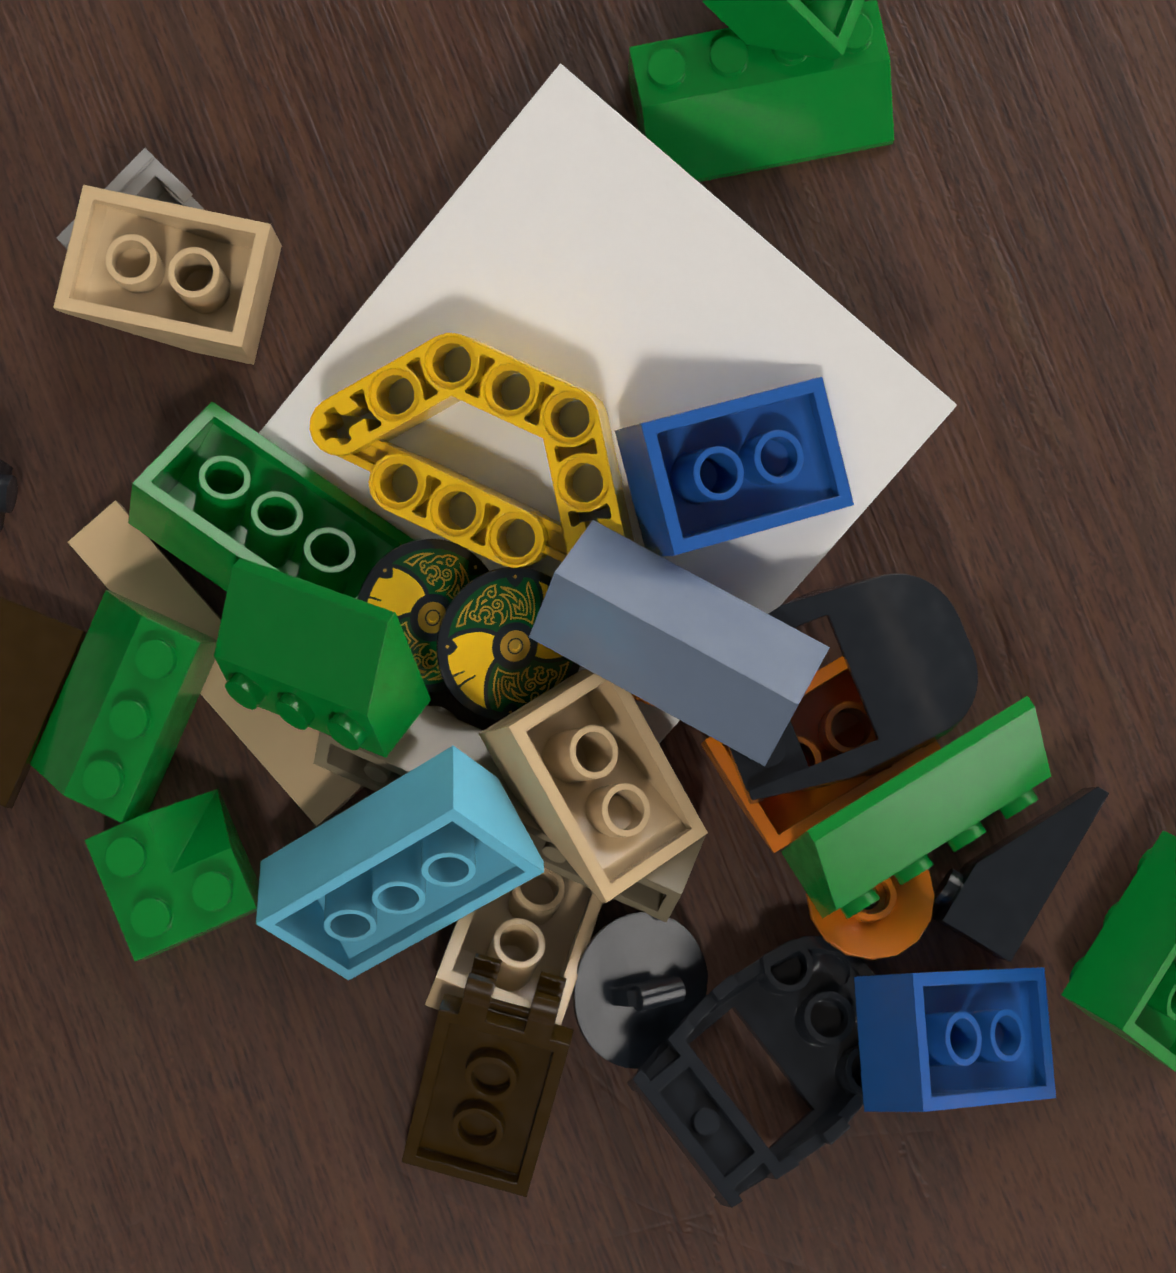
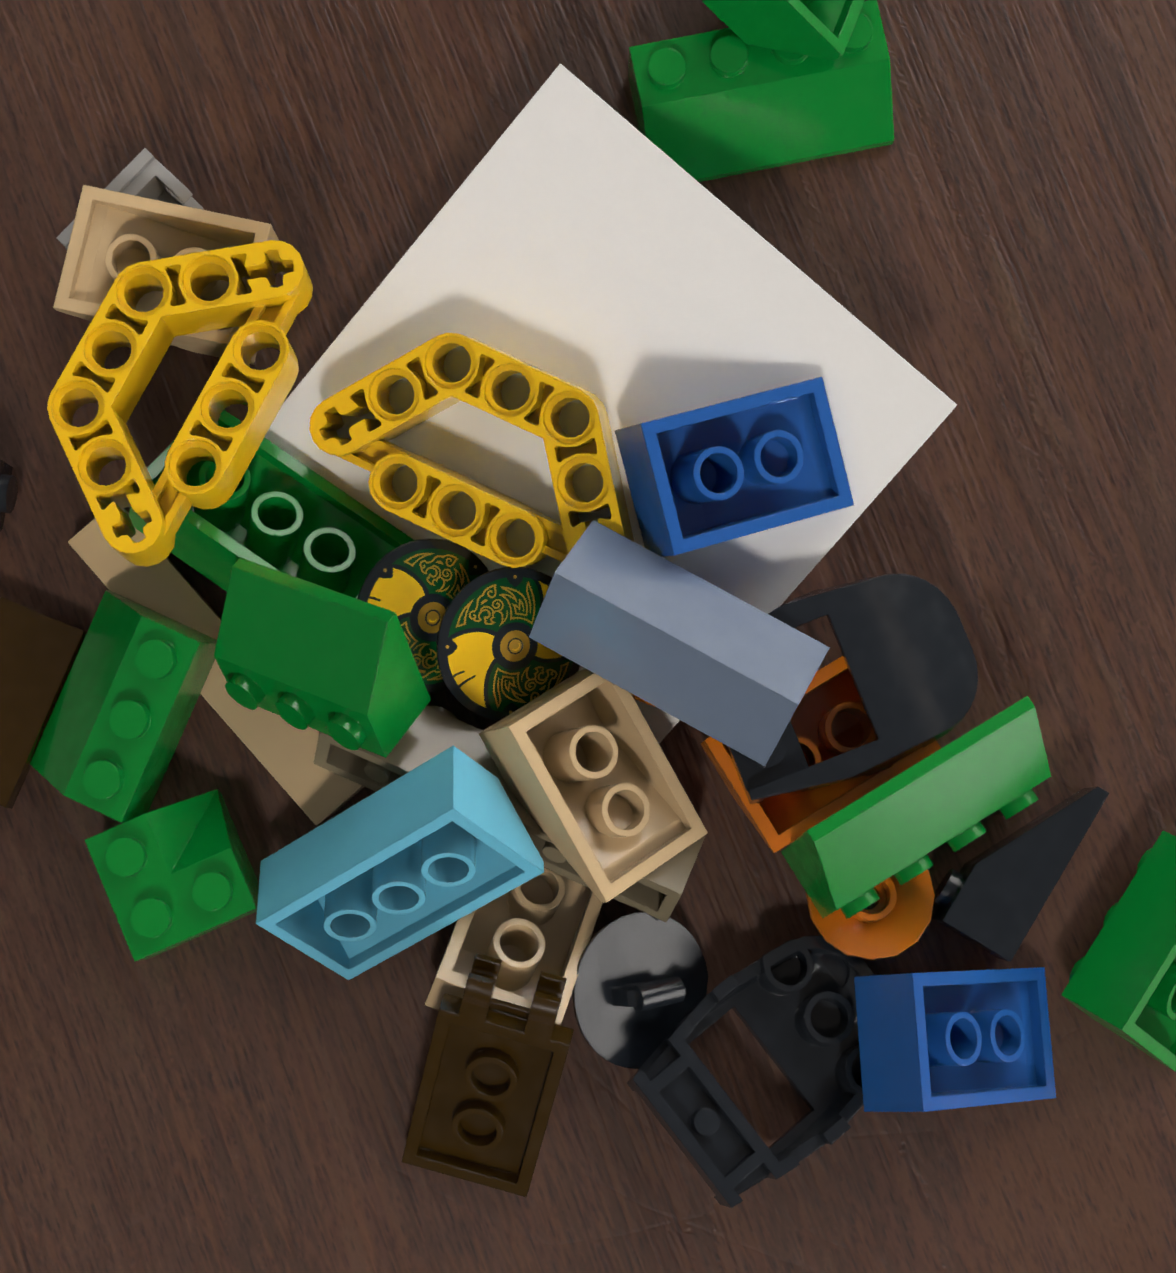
(265, 319): none -> yellow piece

